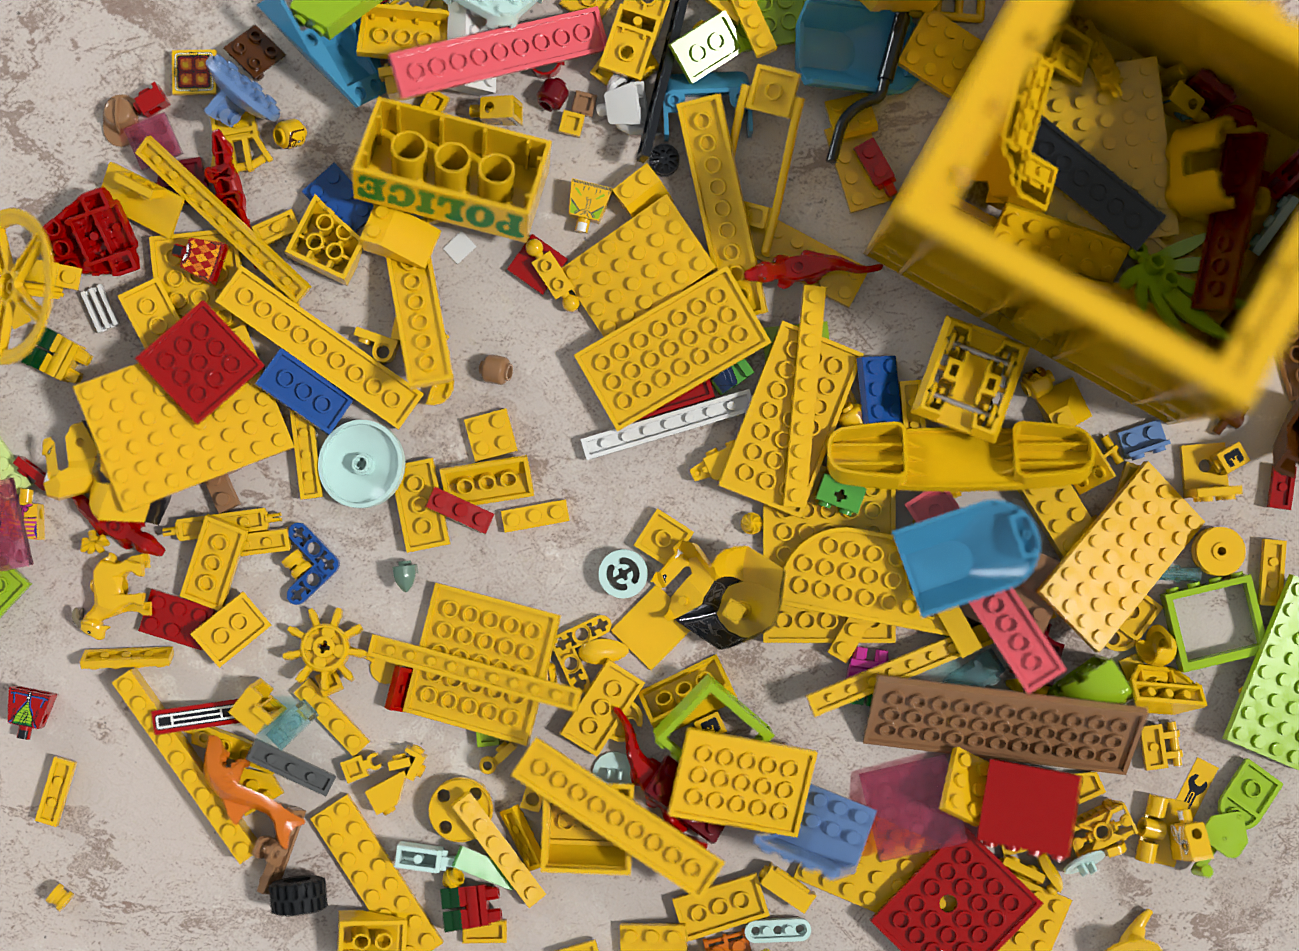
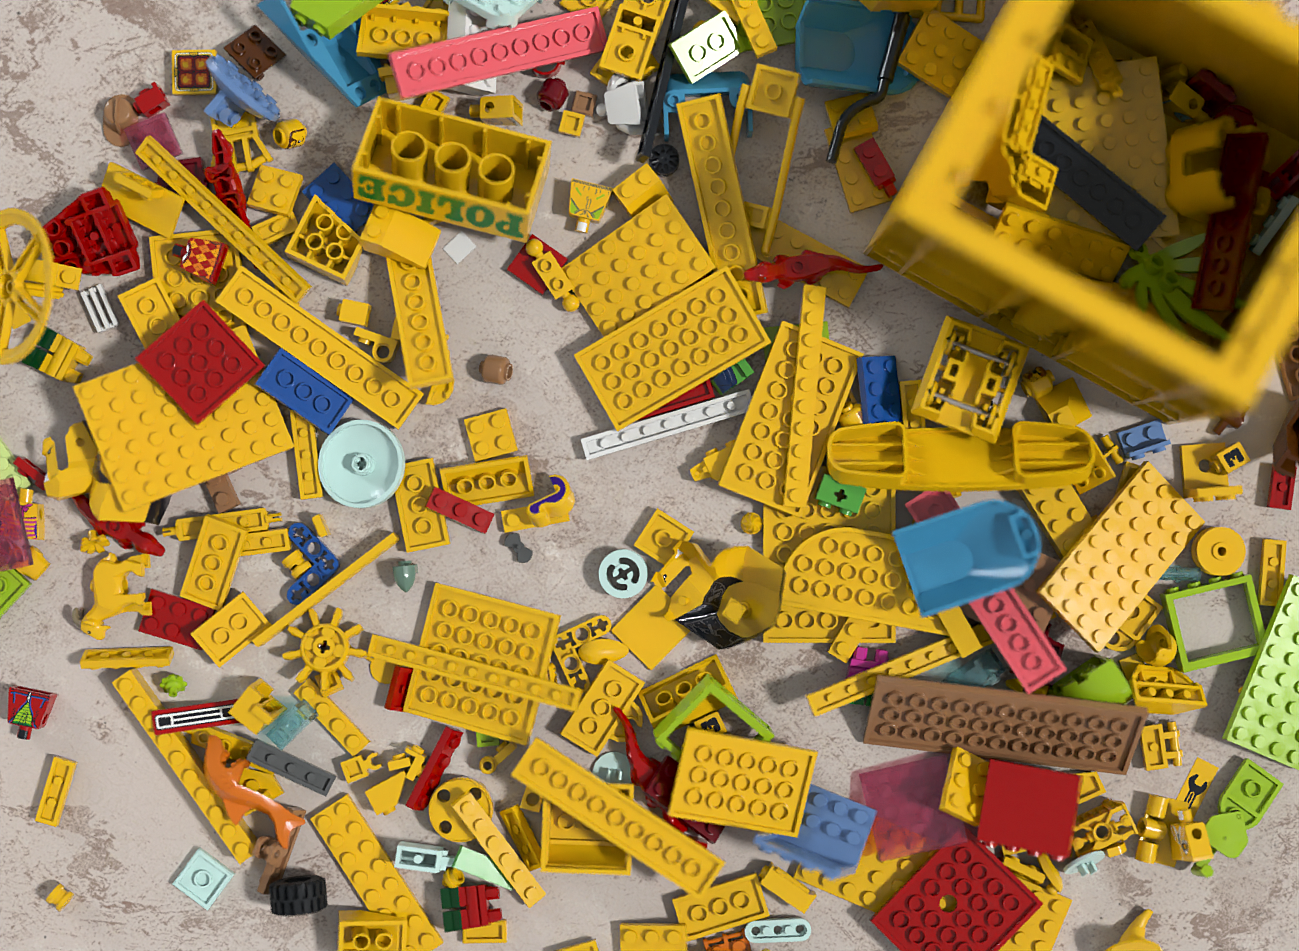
(38, 568): none -> yellow piece
(173, 684): none -> lime plant
(203, 878): none -> light aqua tile
(275, 191): none -> yellow plate
(321, 526): none -> yellow tile
(326, 590): none -> yellow tile
(354, 312): none -> yellow brick
(434, 768): none -> red plate
(523, 553): none -> dark grey piece
(553, 505): none -> yellow animal

